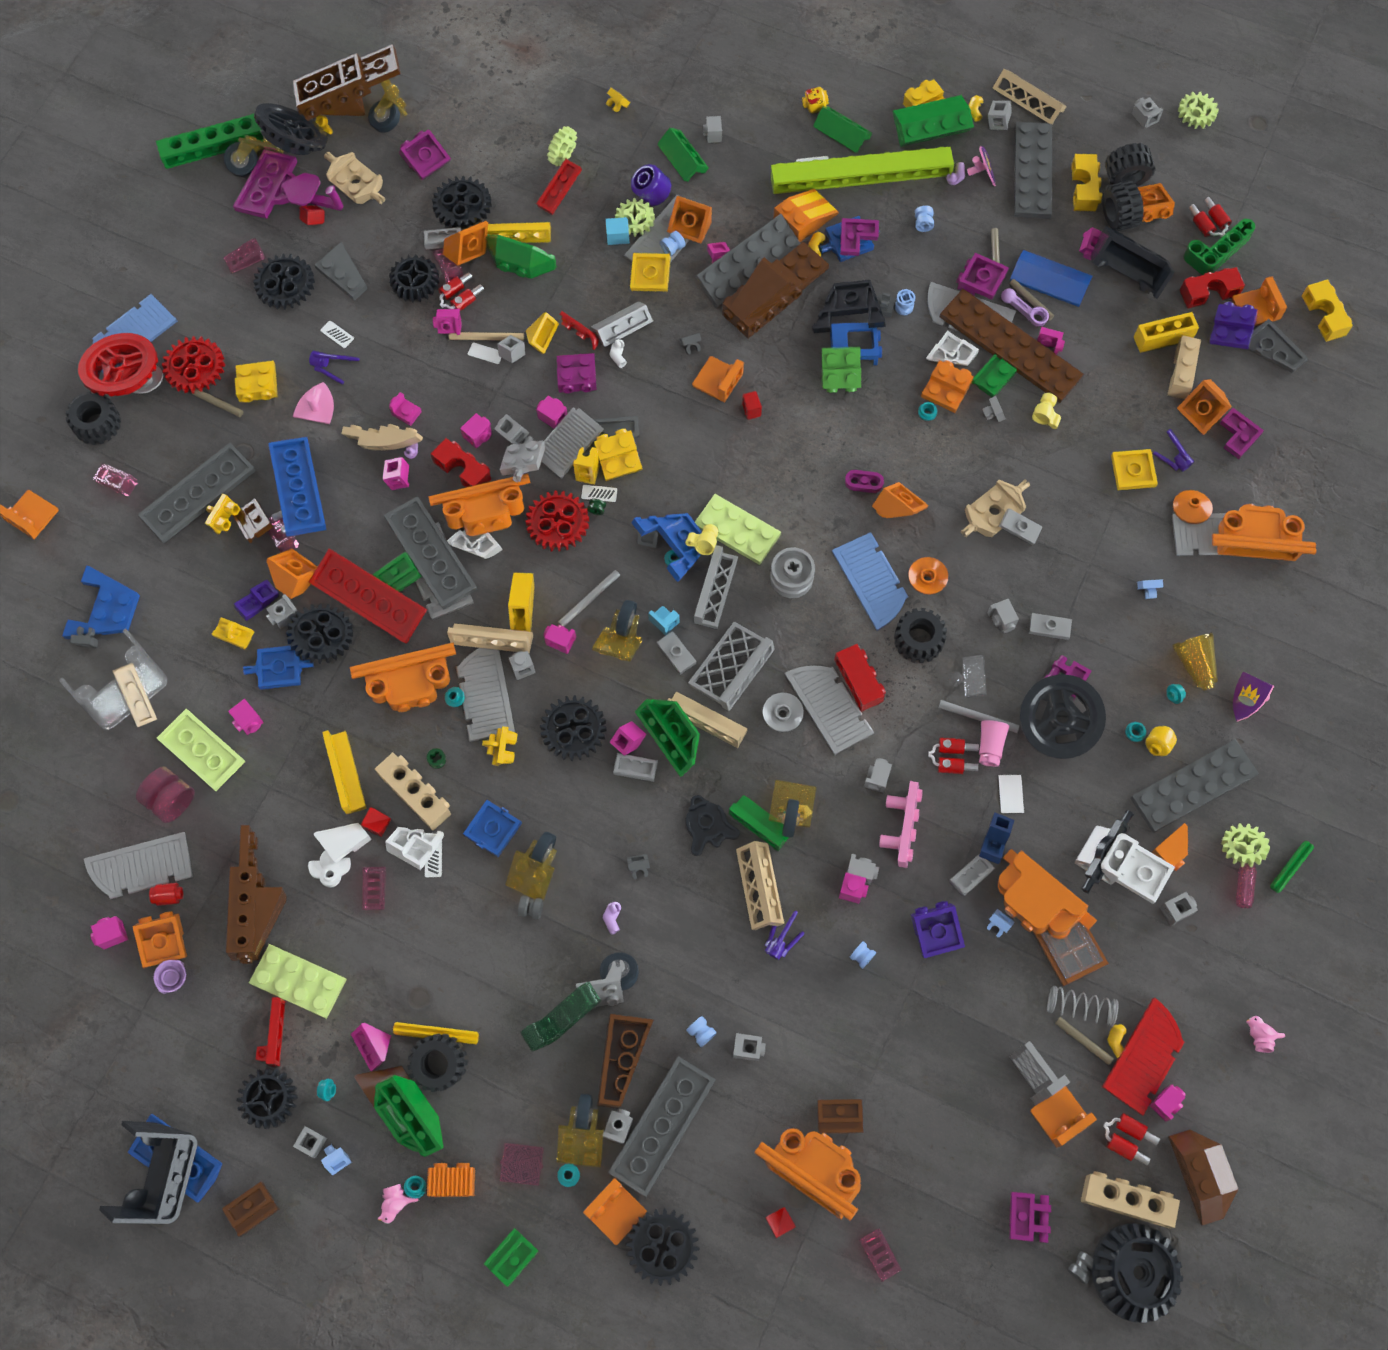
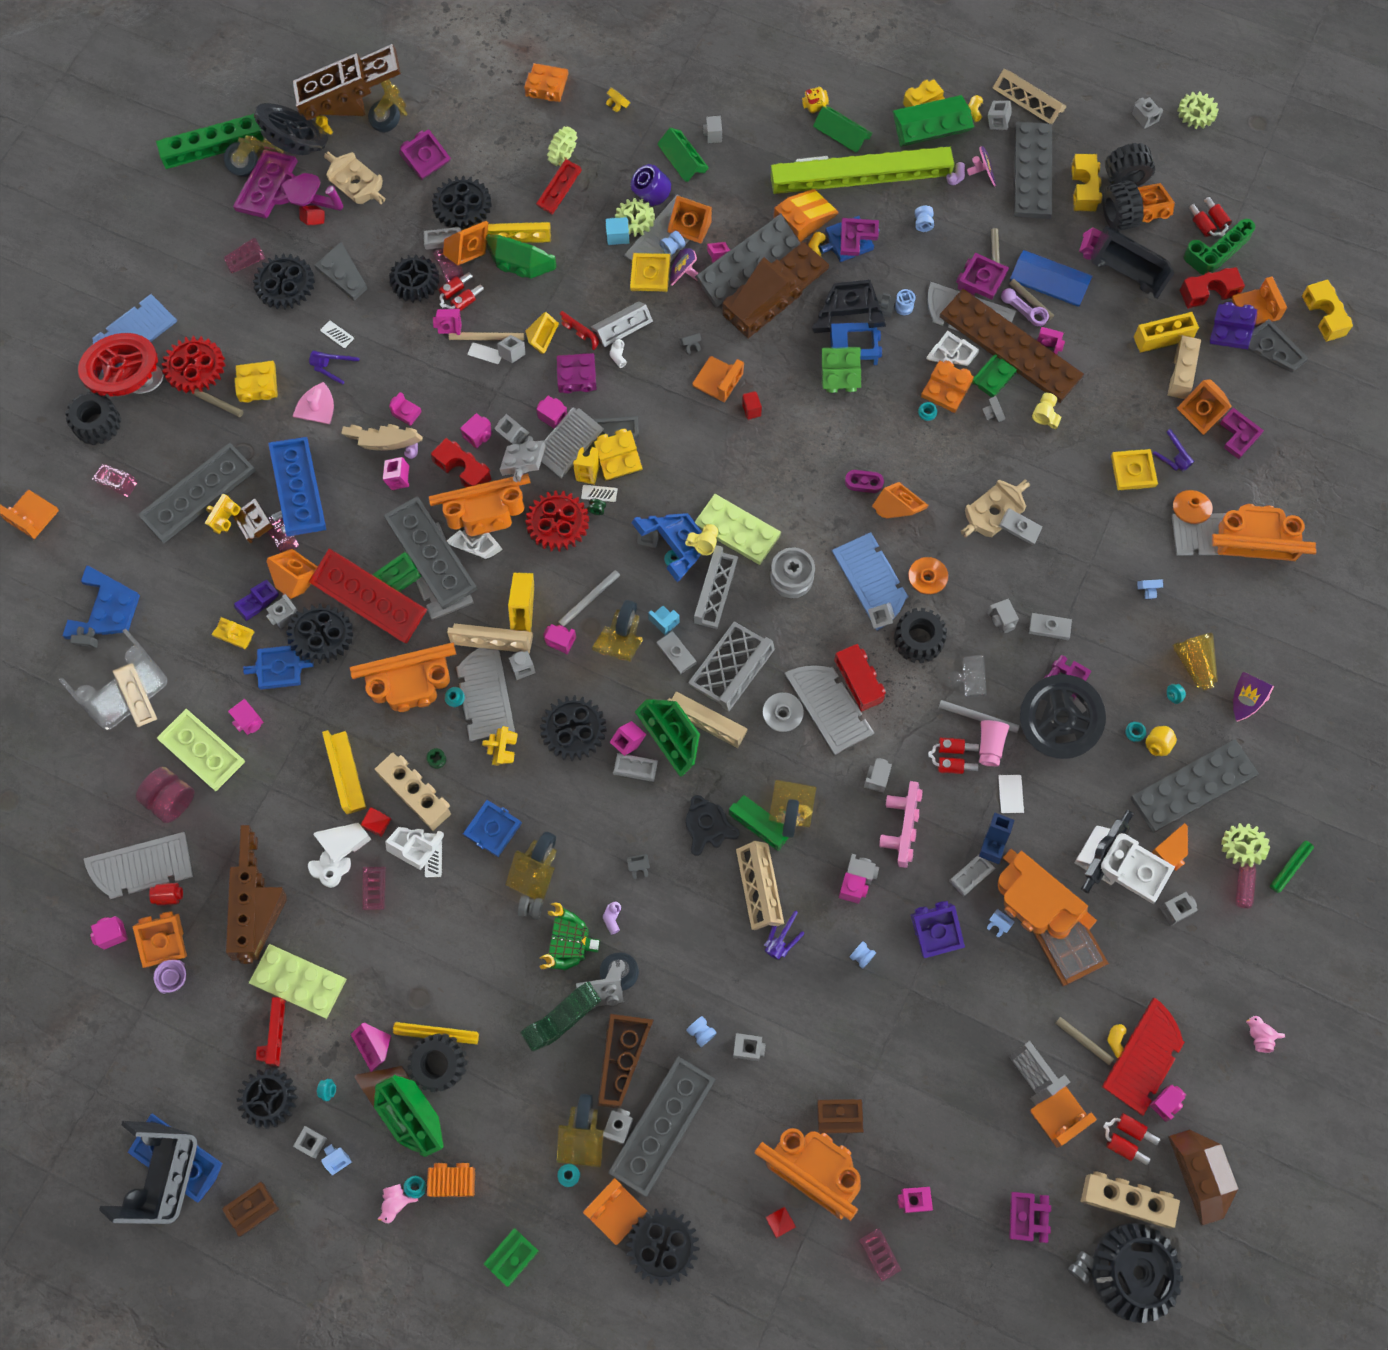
(521, 1164): clear pink piece -> none
(546, 82): none -> orange plate
(568, 940): none -> green torso
(683, 264): none -> shield
(881, 615): none -> light grey brick
(923, 1196): none -> dark pink brick
(1053, 998): light grey piece -> none

